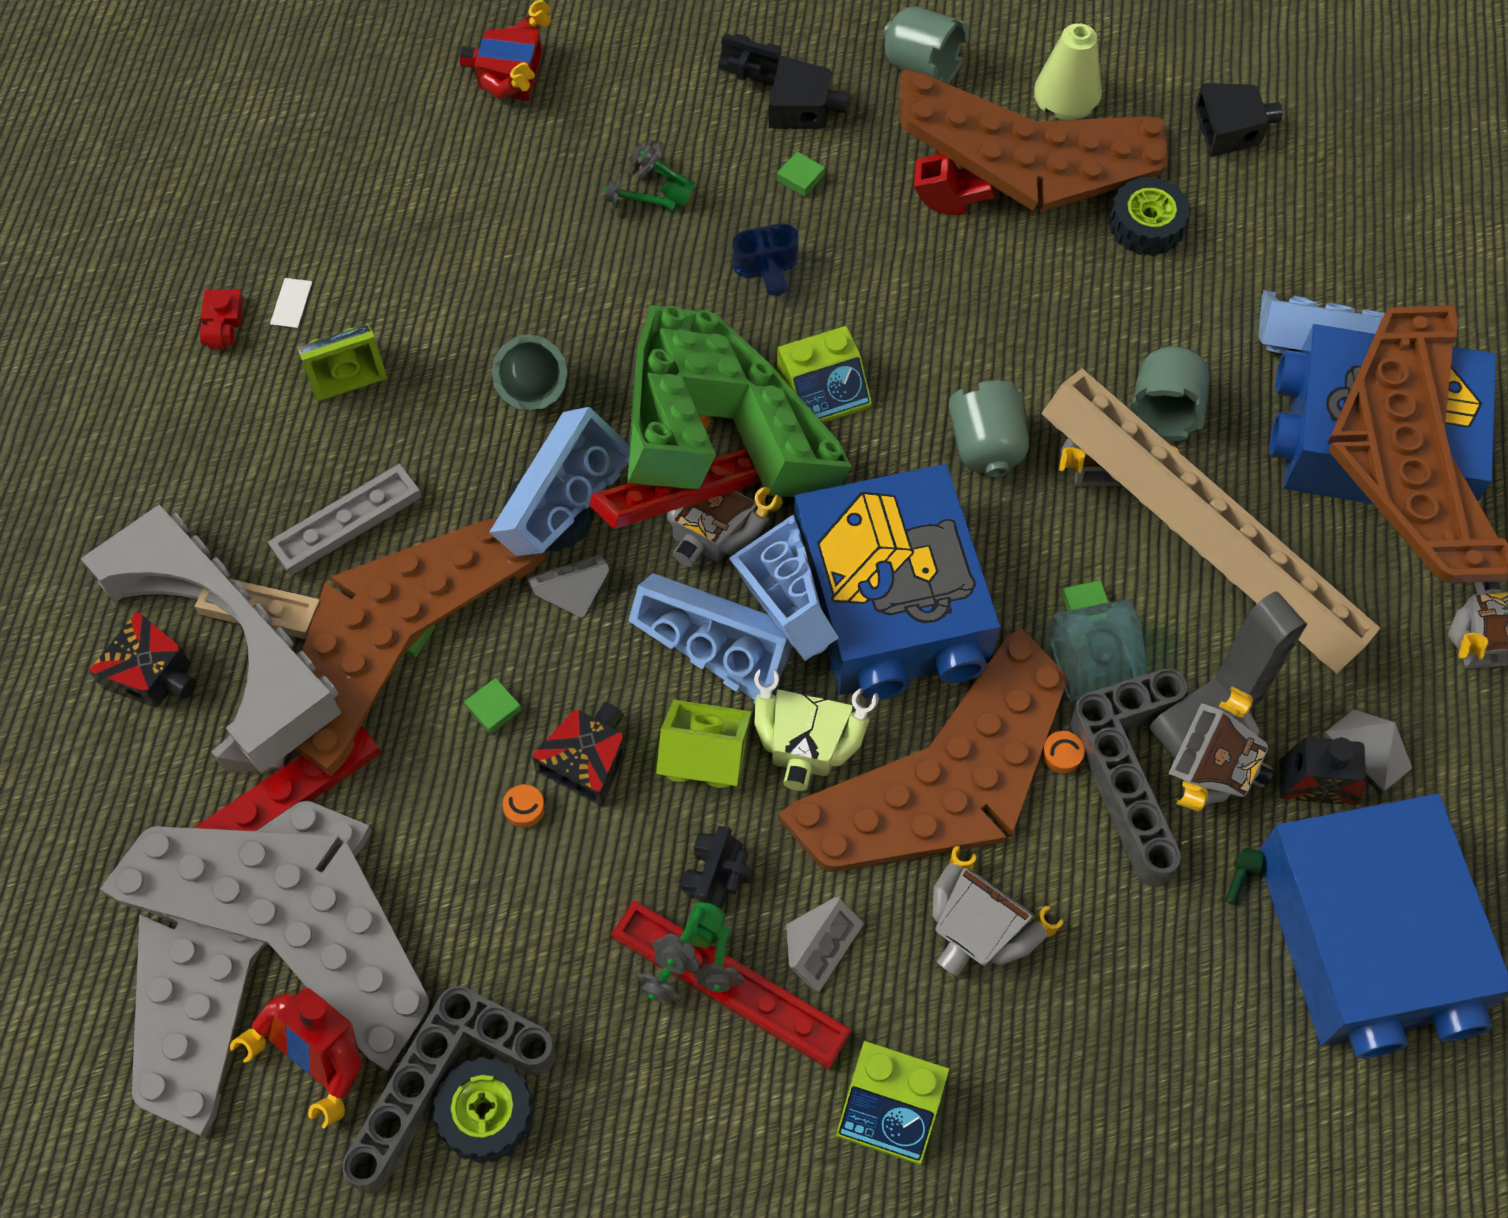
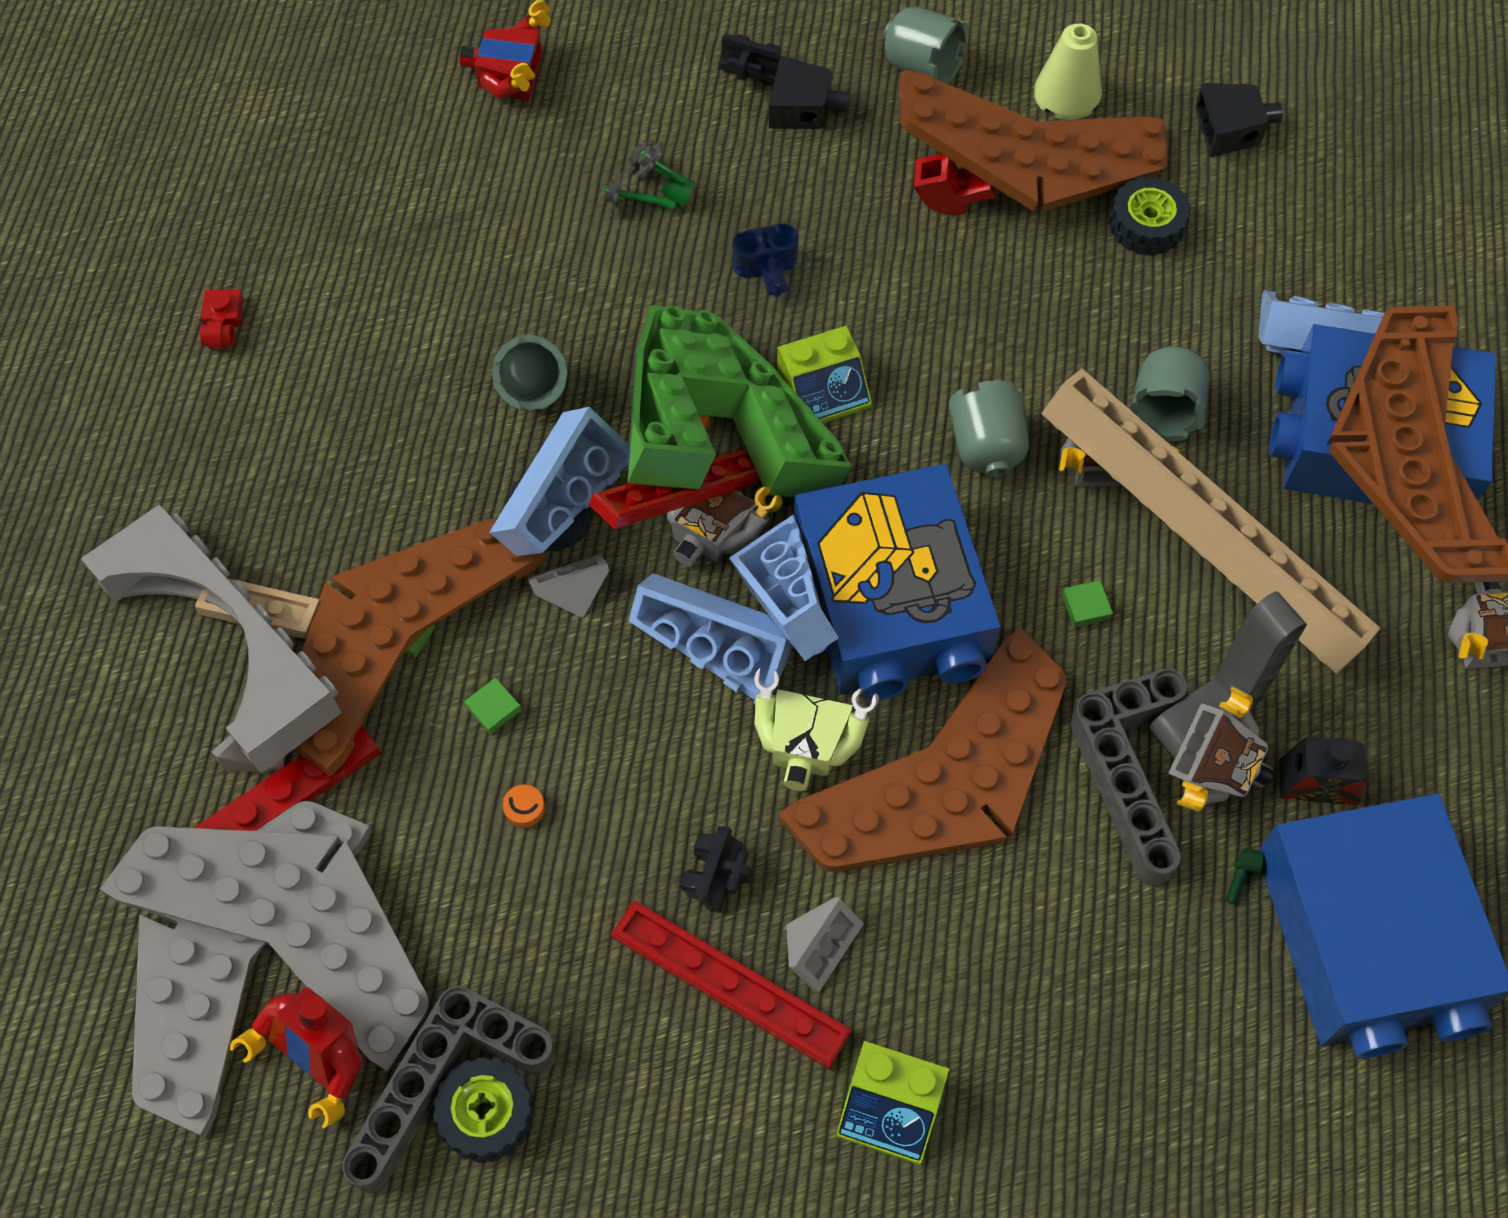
(144, 665): torso -> none
(291, 302): white sticker -> none
(342, 362): lime slope -> none
(344, 519): light grey plate -> none
(584, 753): torso -> none
(678, 955): plant -> none
(703, 743): lime slope -> none
(800, 174): bright green tile -> none
(982, 919): light grey torso -> none
(1063, 752): orange tile -> none
(1098, 646): clear light blue slope -> none
(1384, 750): light grey slope -> none

